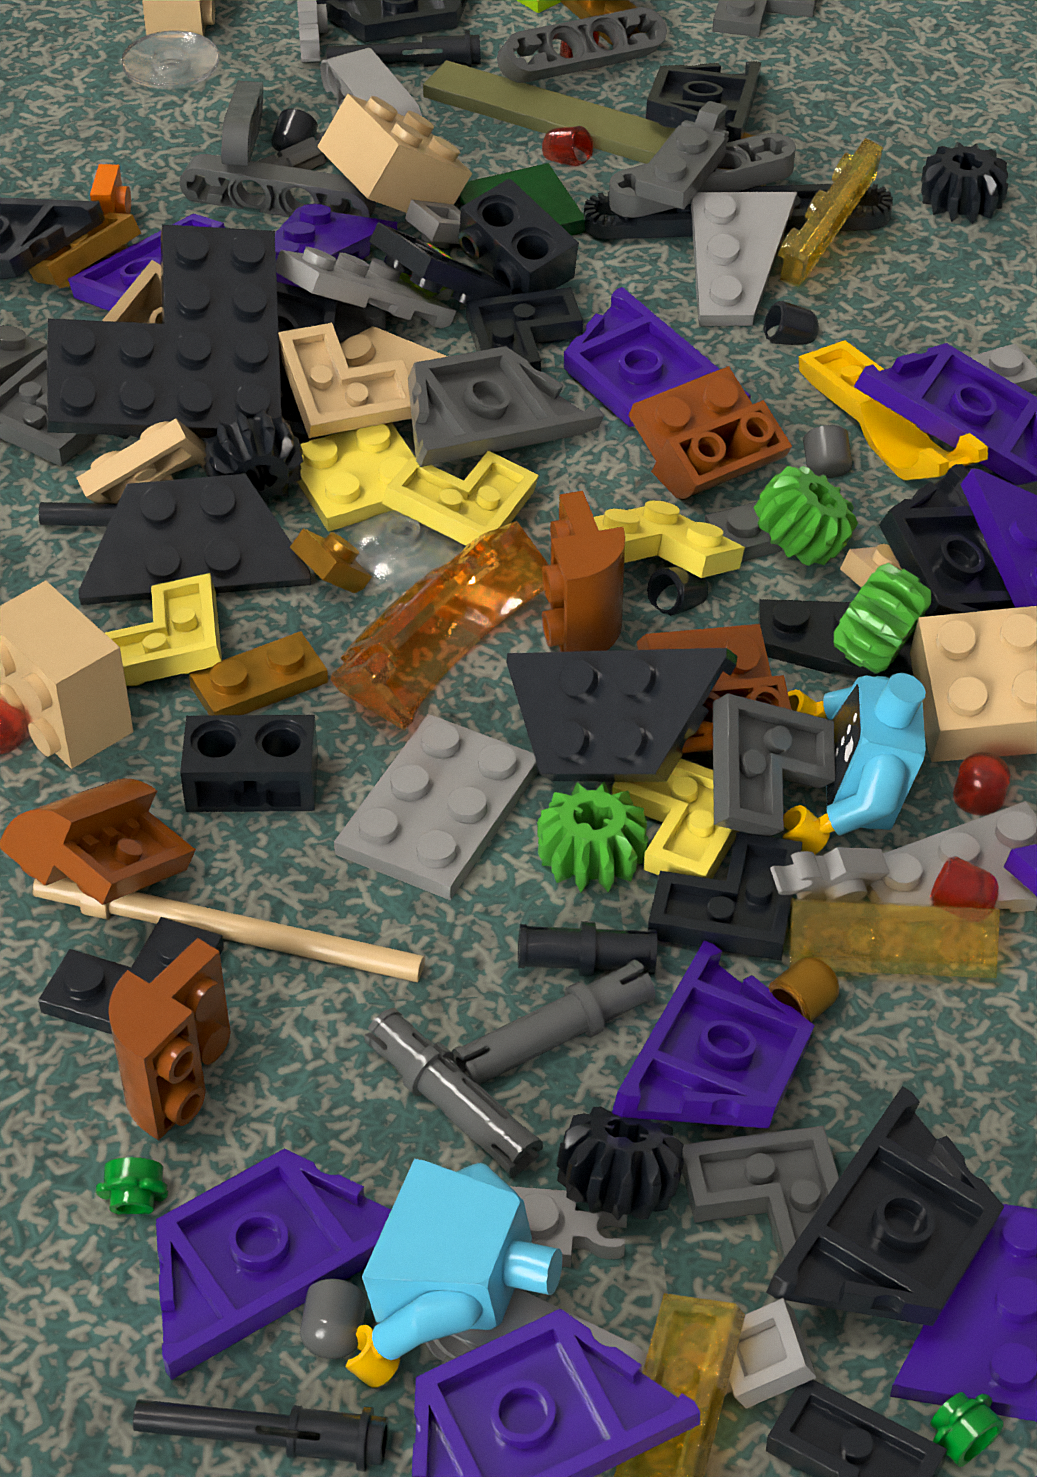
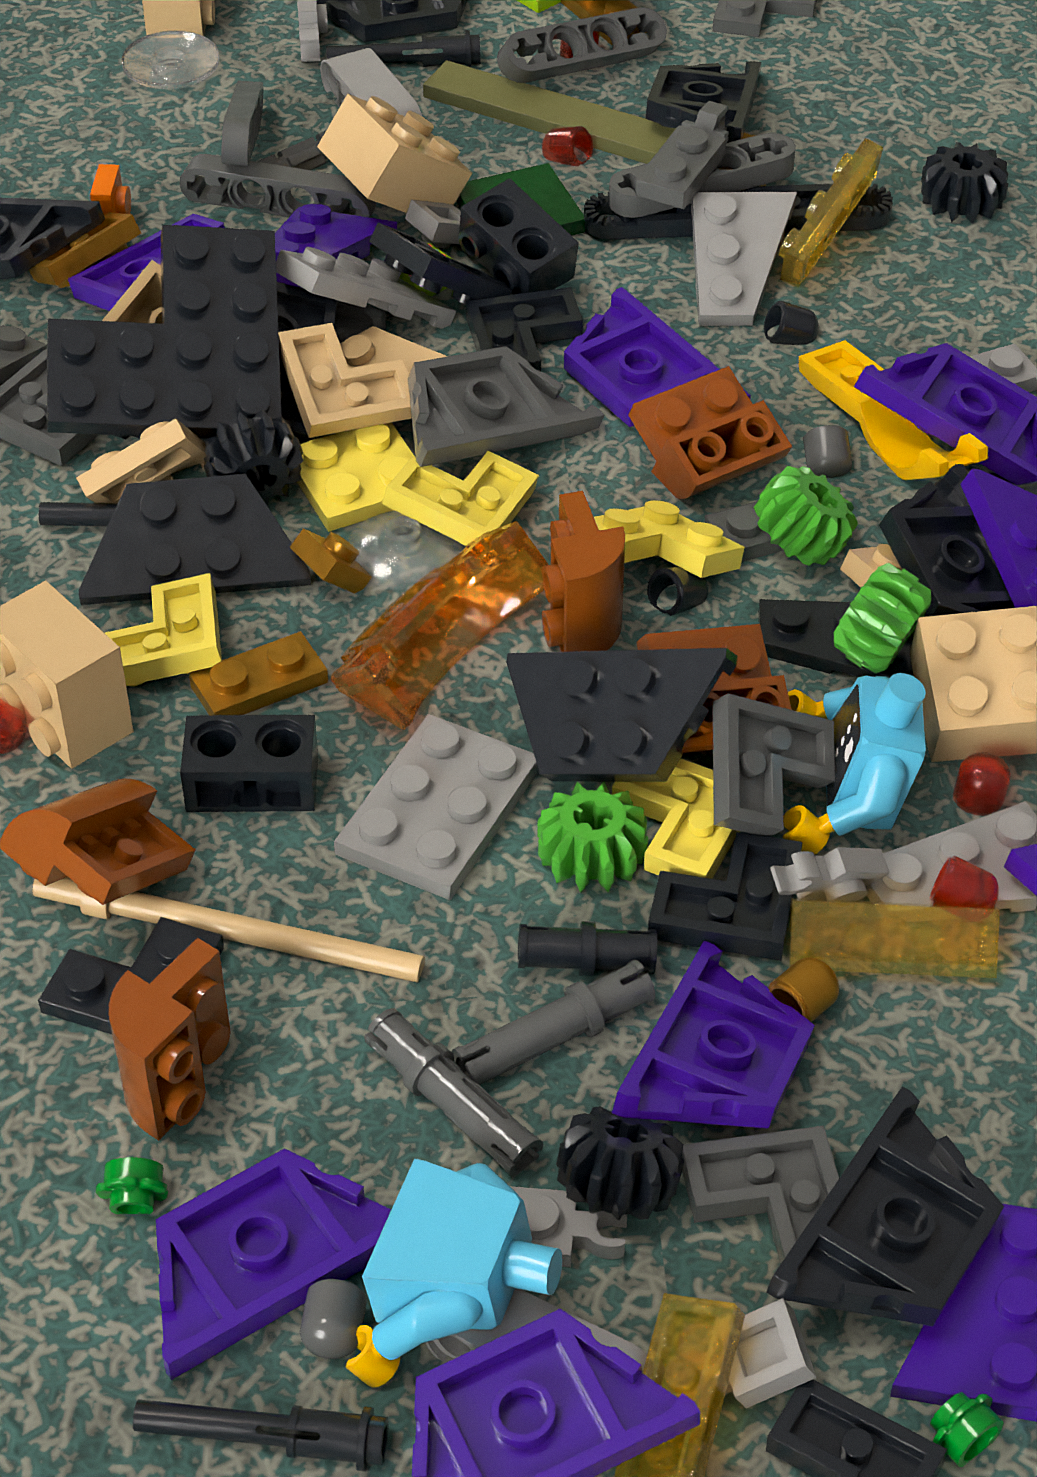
(293, 128): black piece -> none

